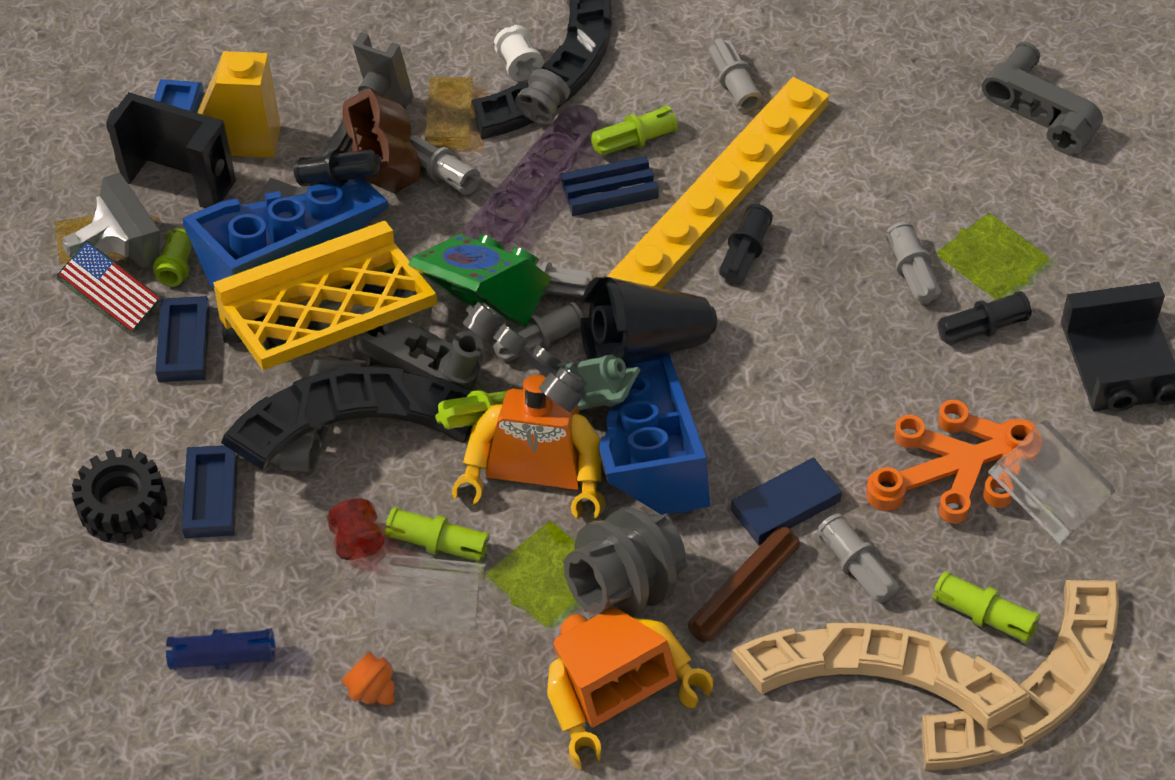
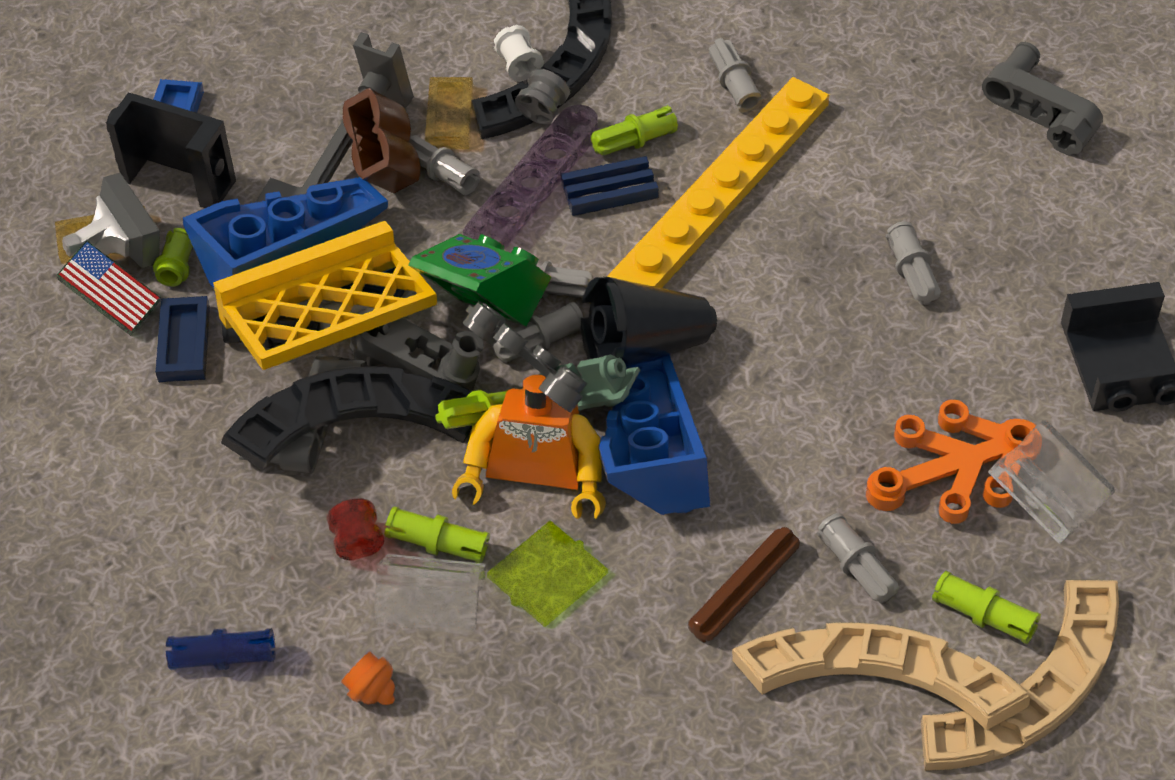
(123, 518): black tyre -> none
(209, 492): dark blue tile -> none
(246, 102): yellow slope -> none
(336, 167): black axle -> none
(612, 666): orange torso -> none
(625, 562): dark grey piece -> none
(745, 243): black axle -> none
(786, 500): dark blue tile -> none
(985, 318): black axle -> none
(992, 256): clear neon green piece -> none

